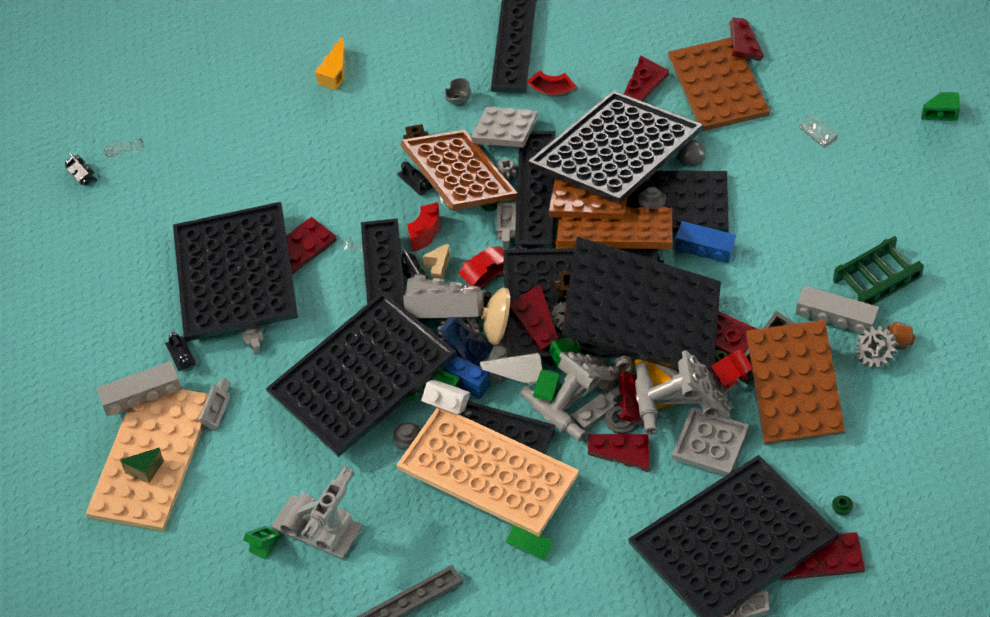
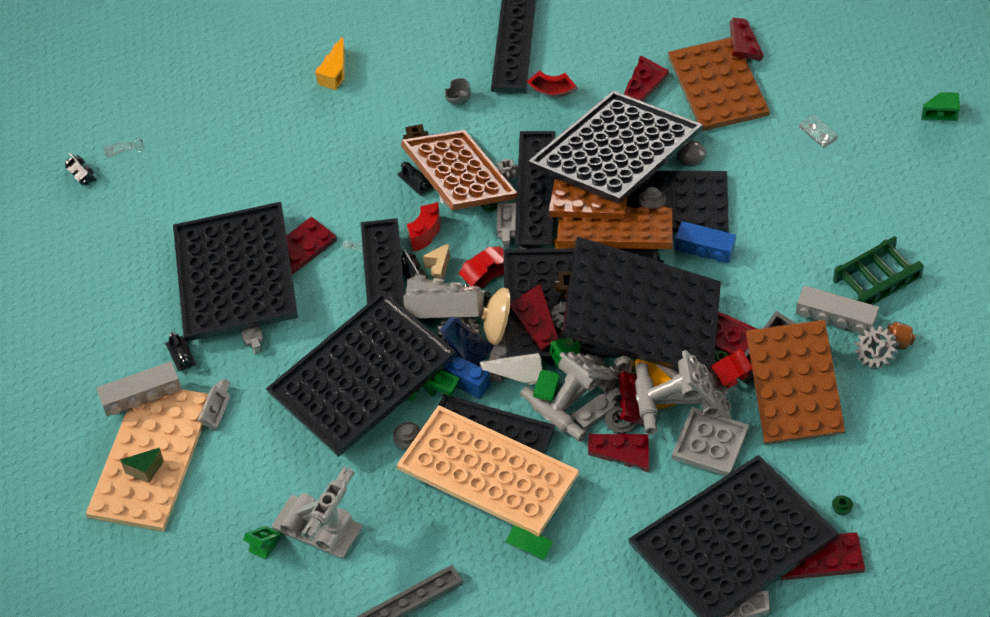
(445, 396): white brick -> none
(504, 127): light grey plate -> none

